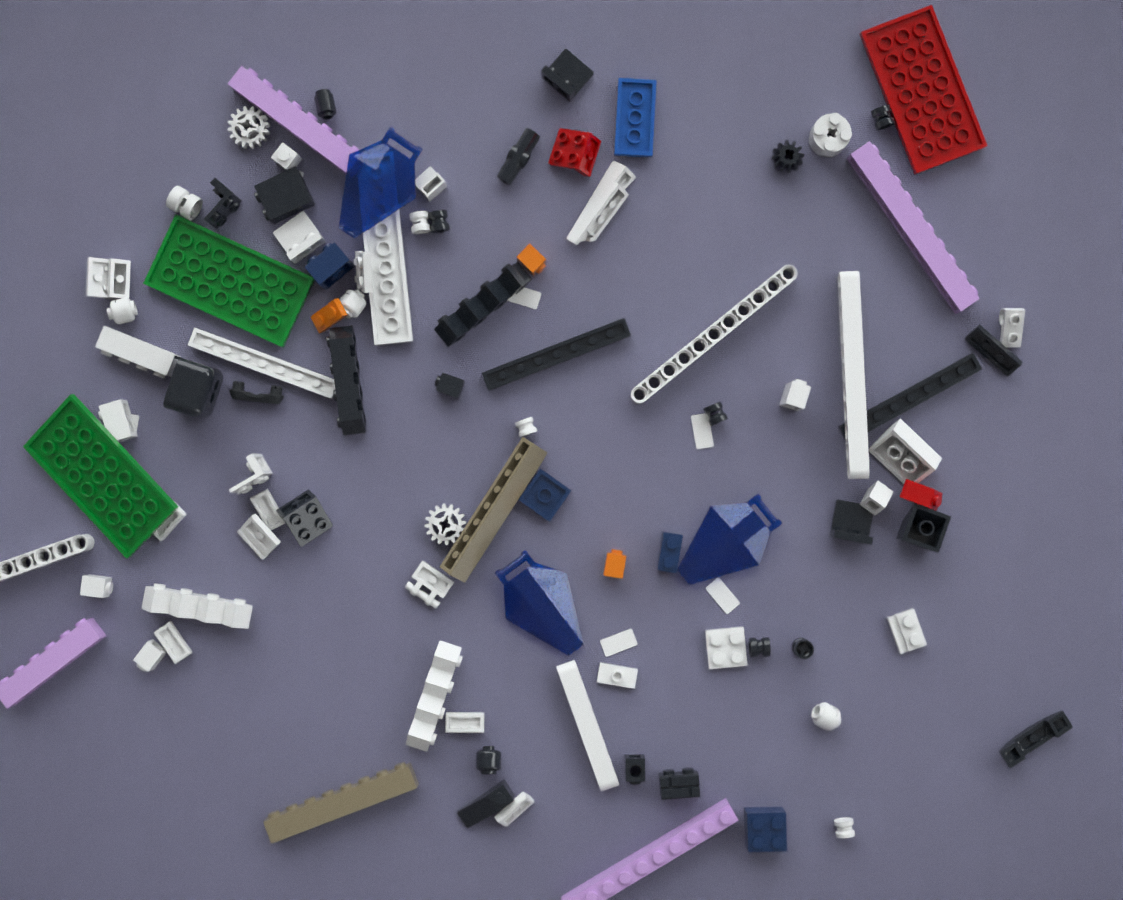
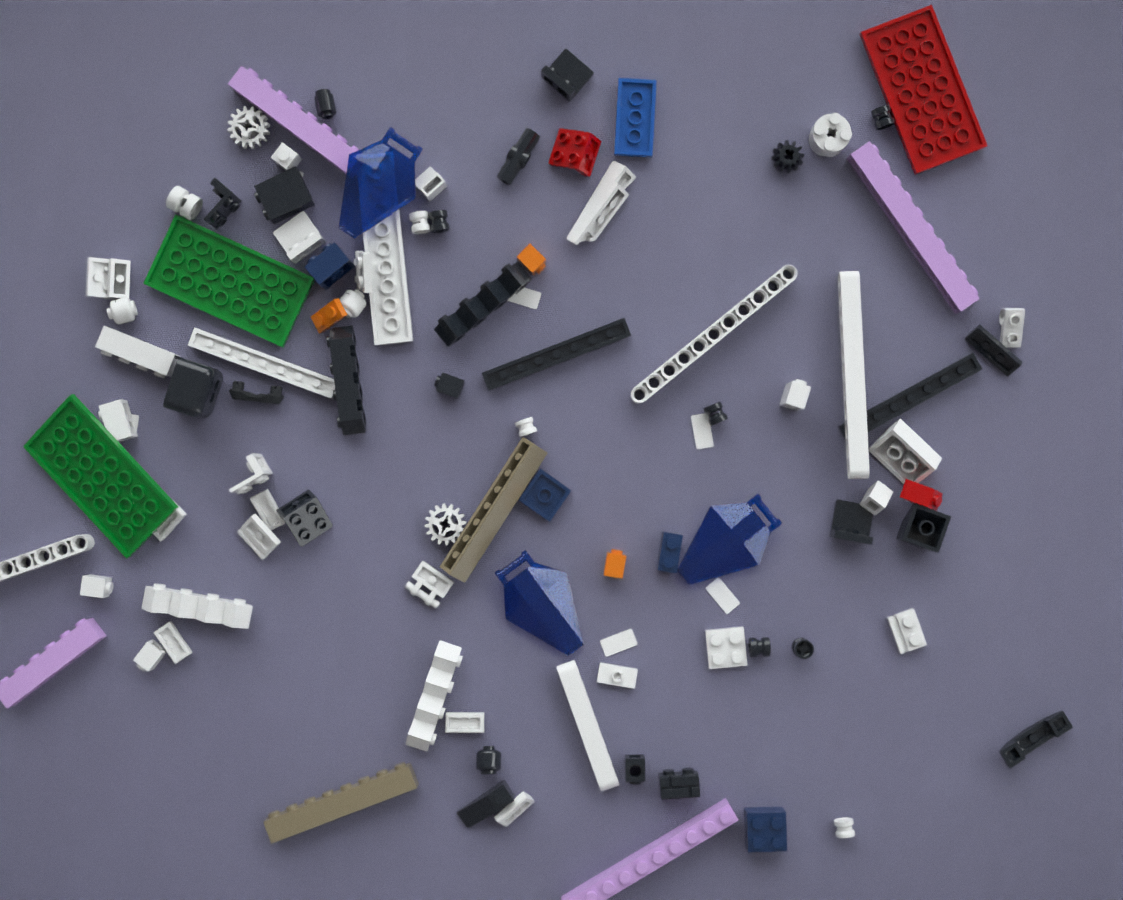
(826, 716): white head -> none

